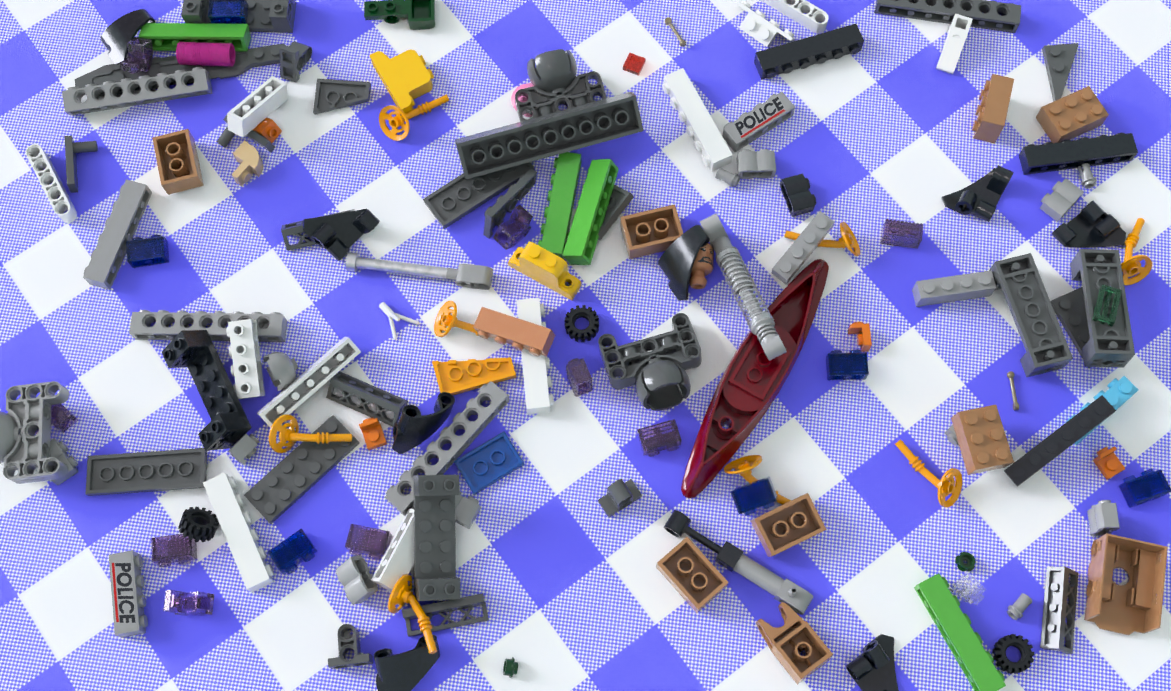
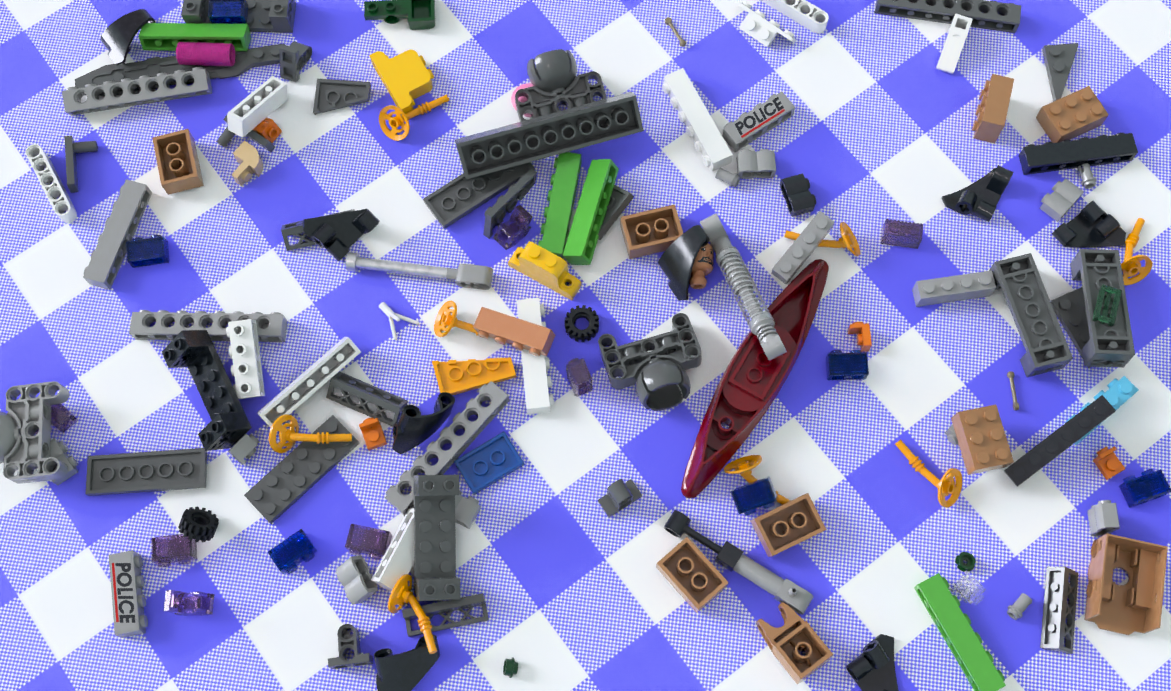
(139, 56): clear purple brick -> none
(238, 532): white brick -> none
(281, 369): light grey cylinder -> none
(634, 64): clear red tile -> none
(659, 438): clear purple brick -> none
(808, 51): black brick -> none
(1002, 660): black tyre -> none

